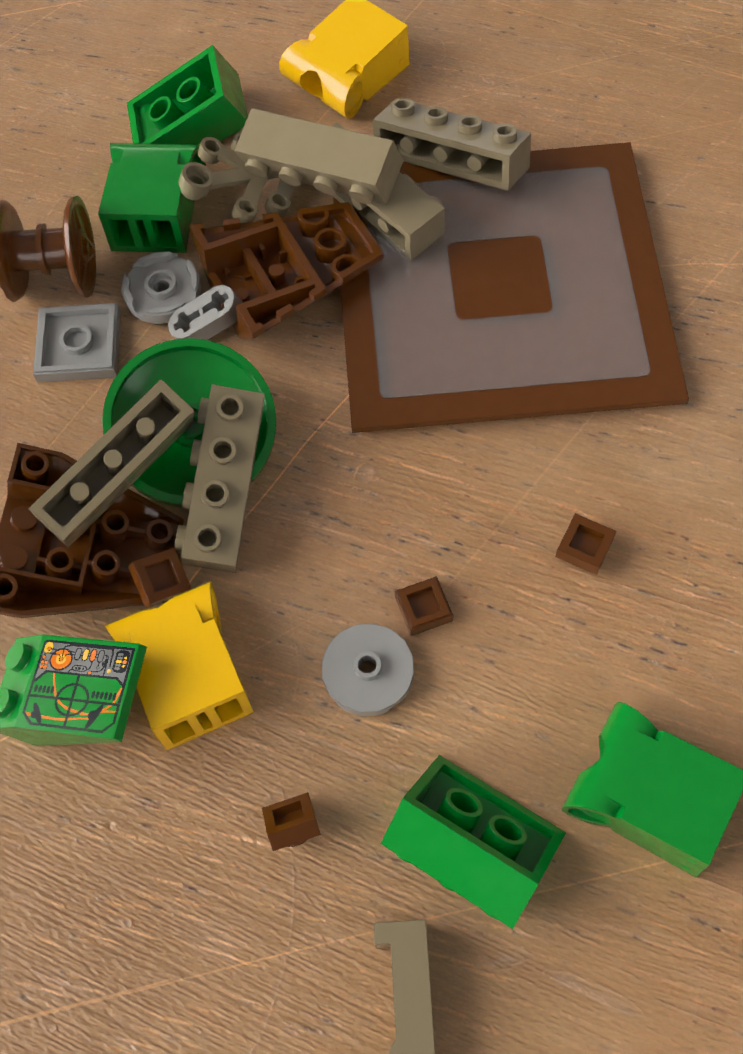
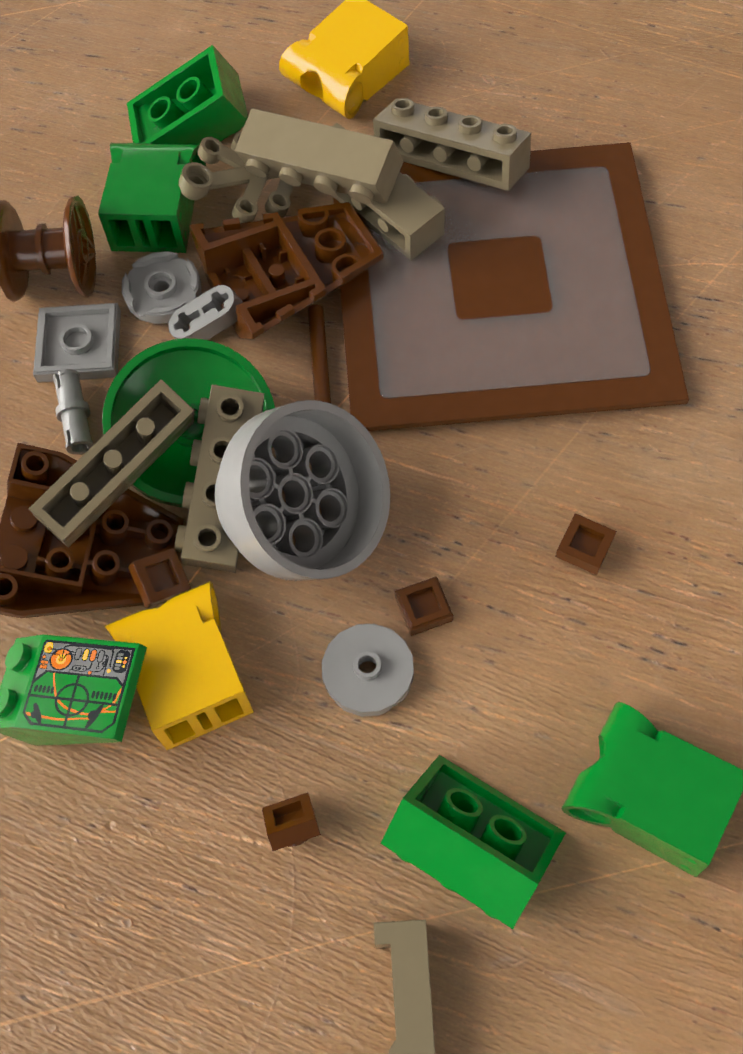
(72, 411): none -> light grey pin
(319, 353): none -> reddish brown bar
(345, 481): none -> light grey wheel

